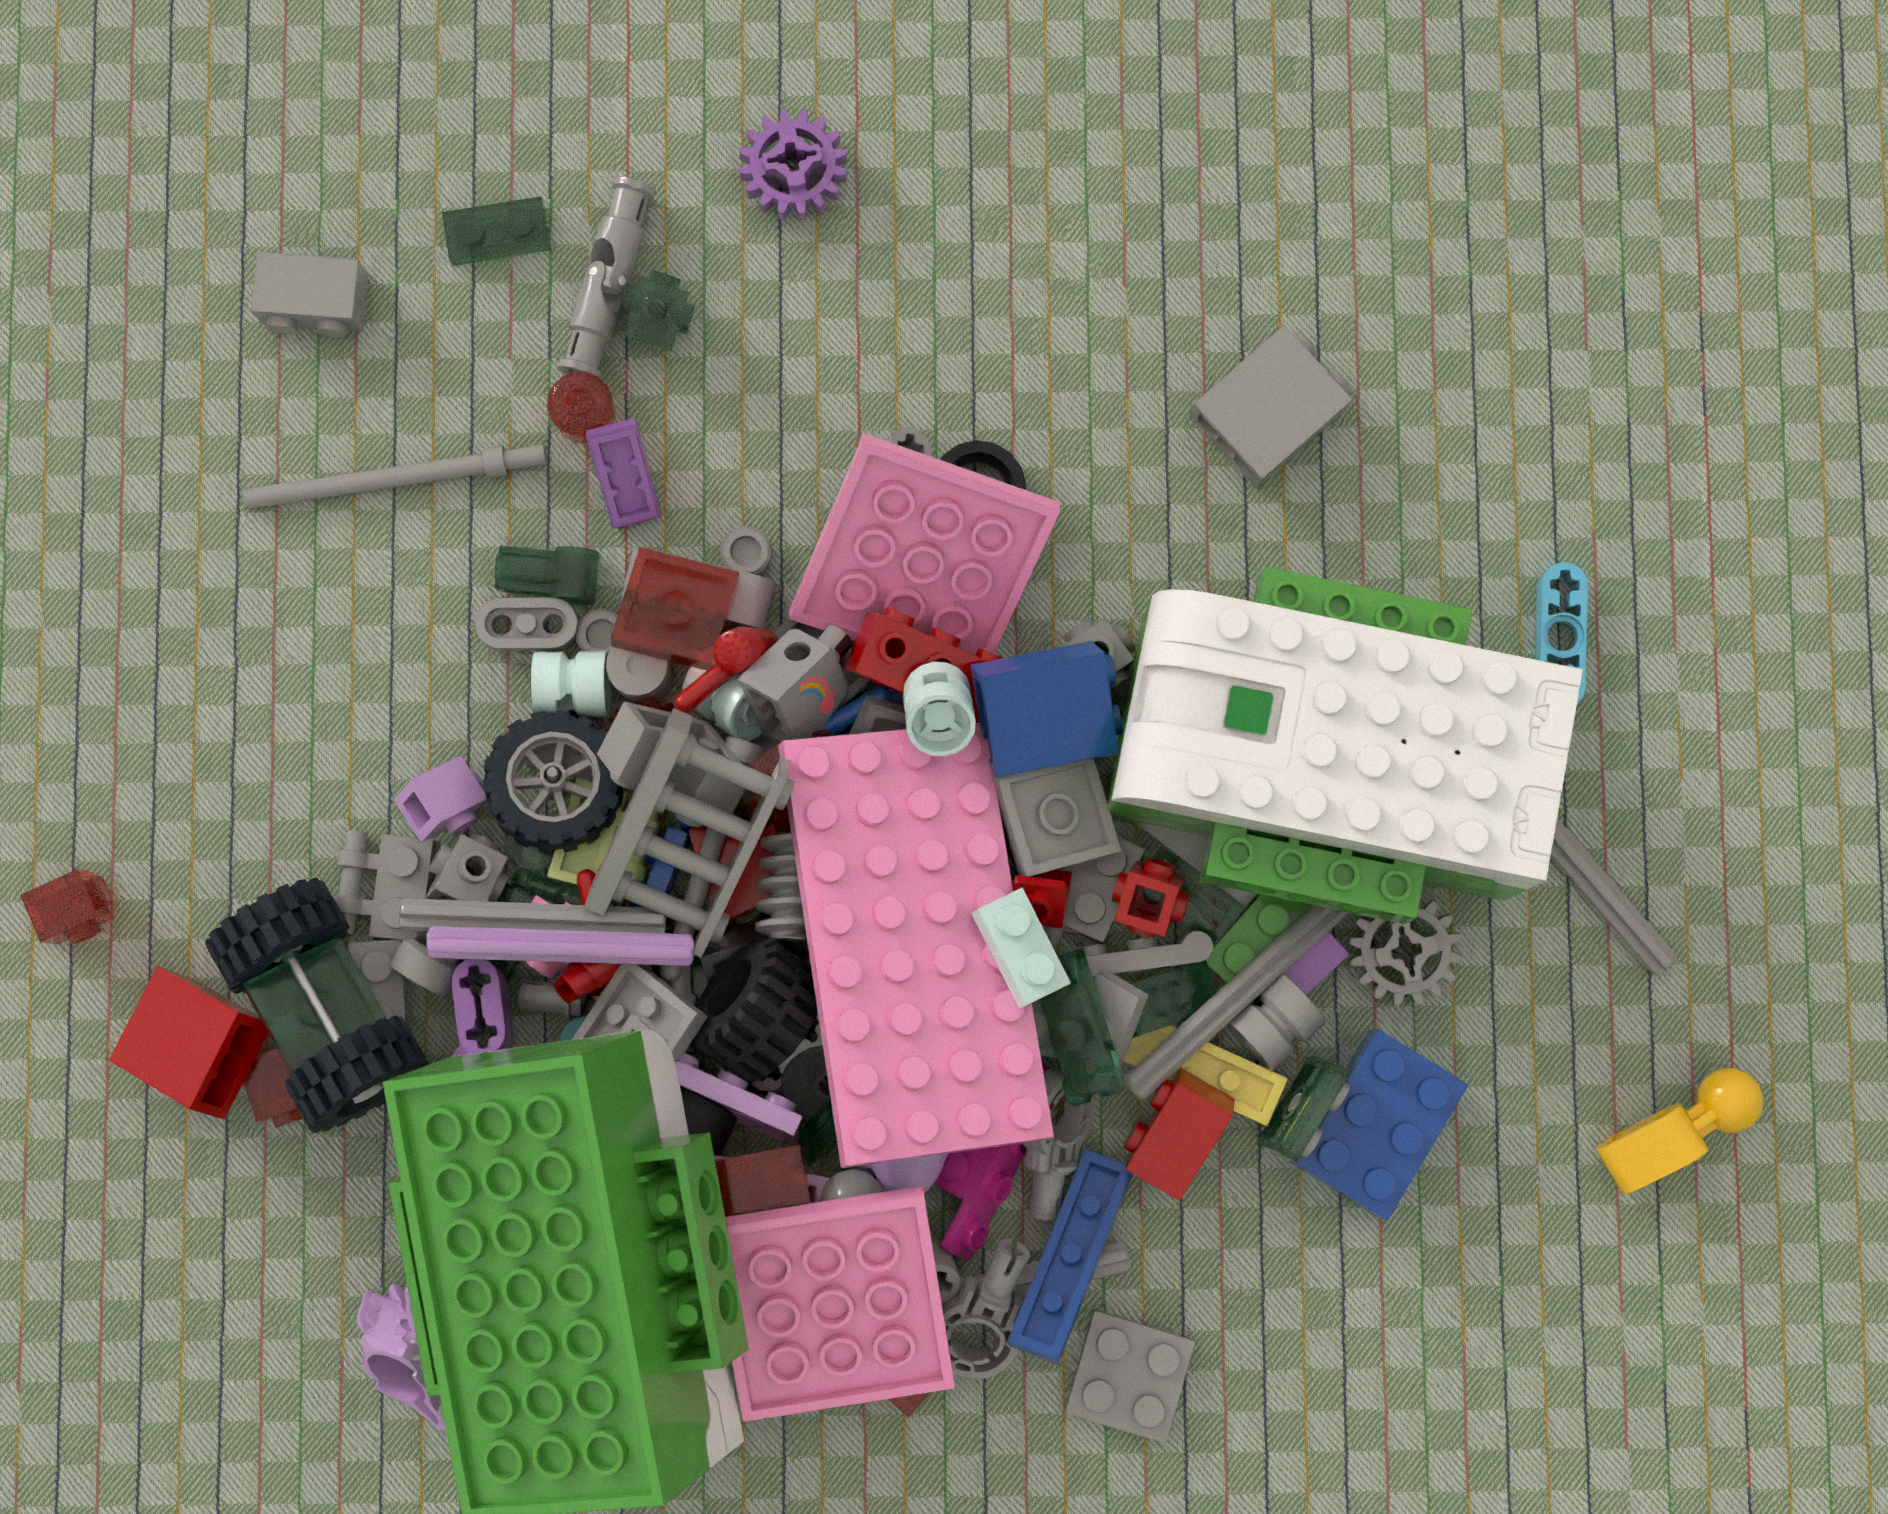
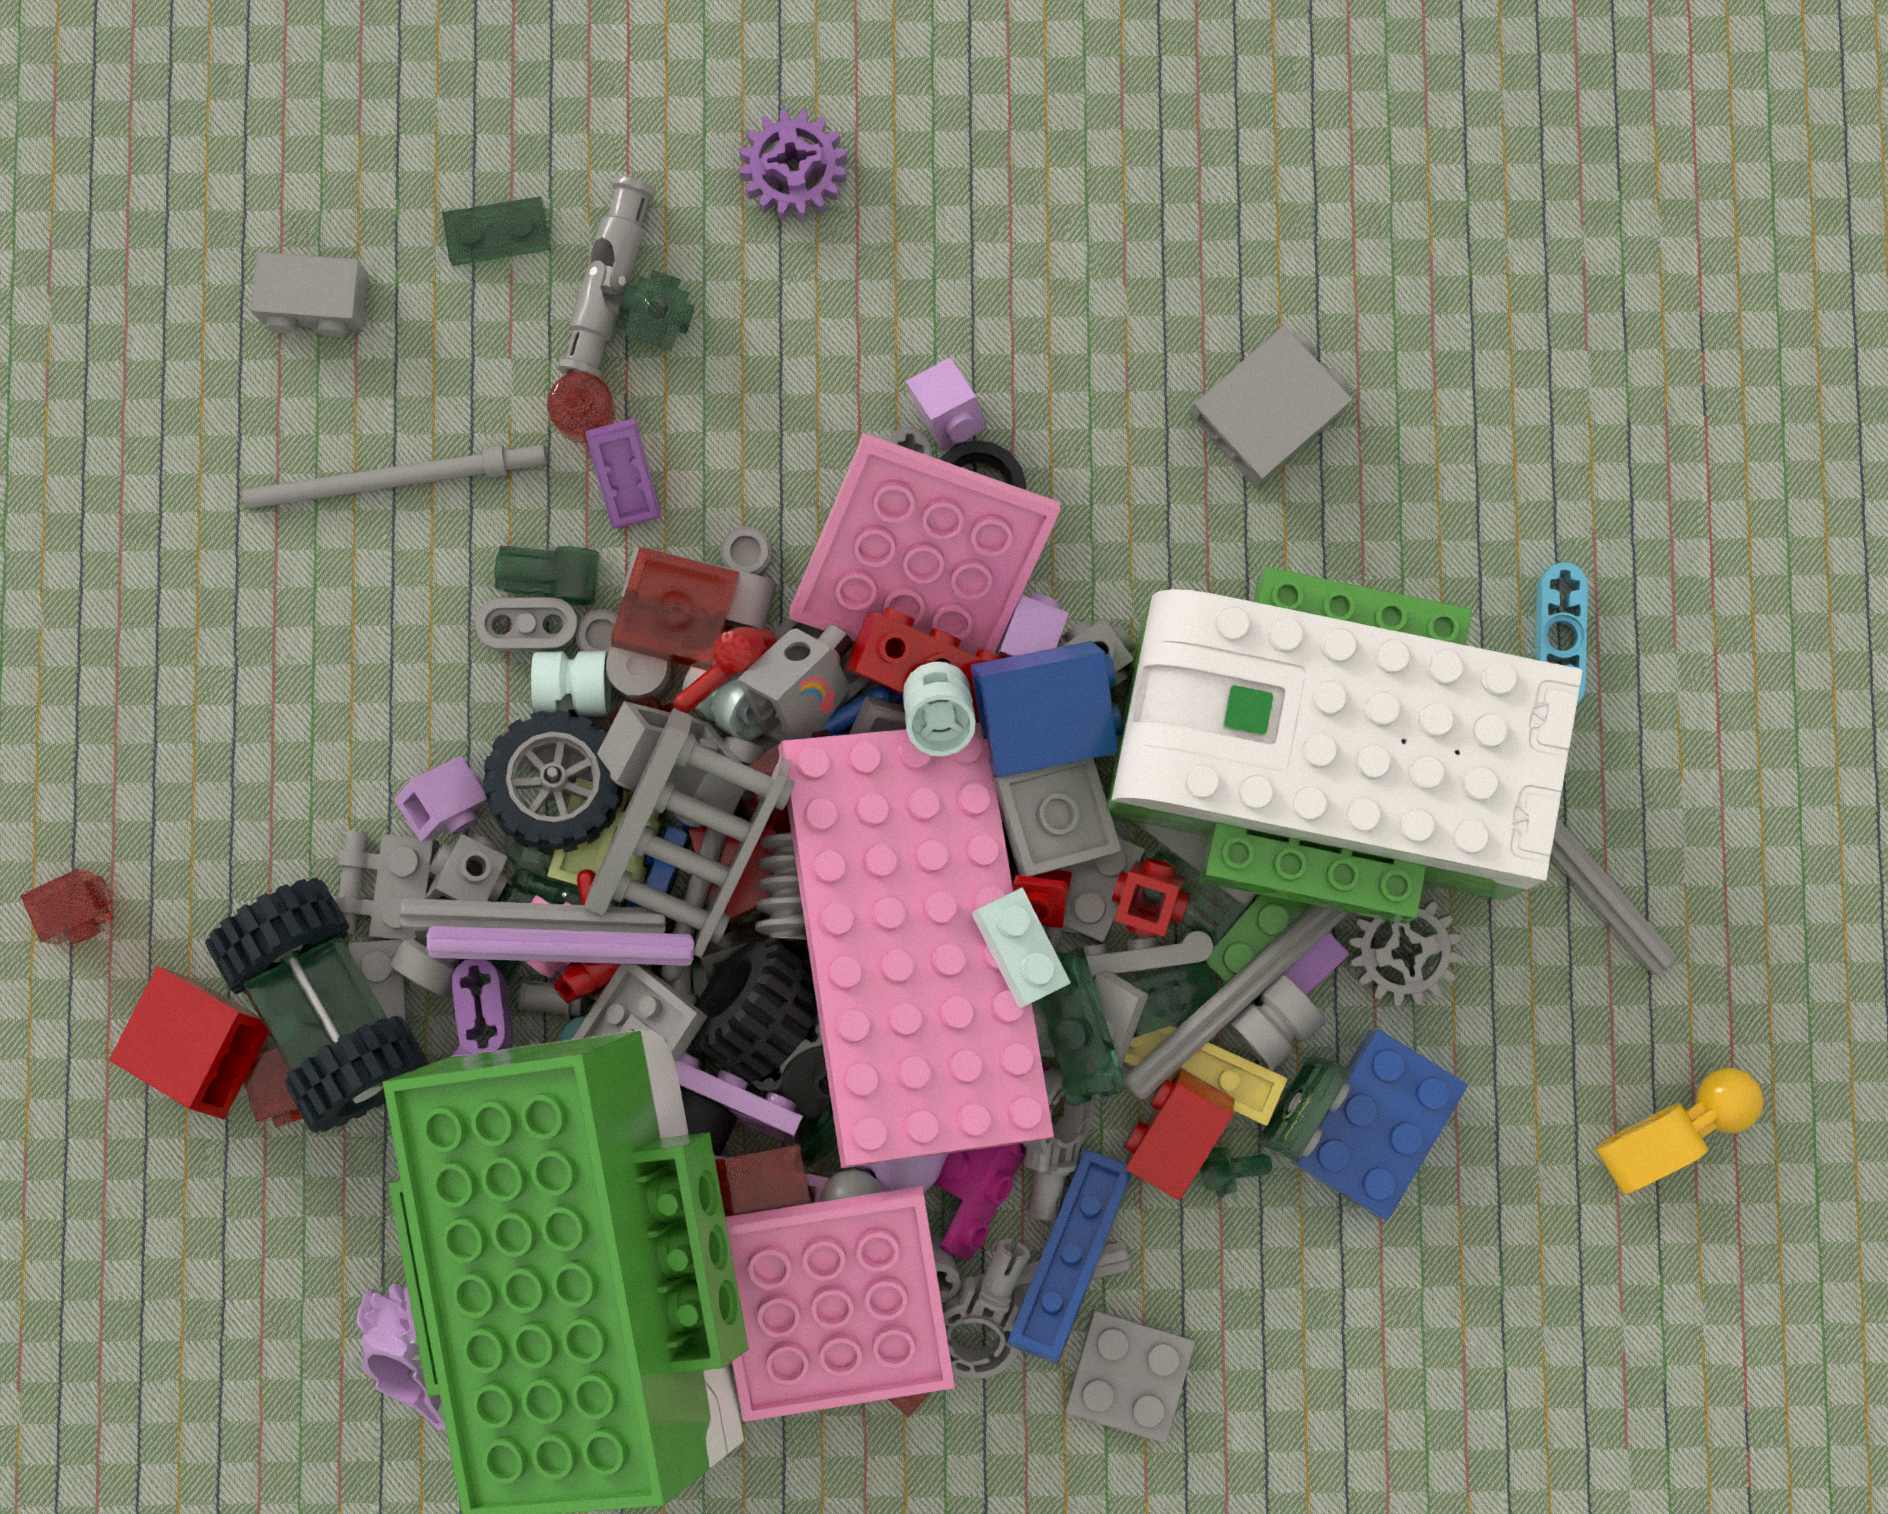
(946, 404): none -> lavender brick
(1033, 626): none -> lavender brick
(1221, 1170): none -> clear green plate

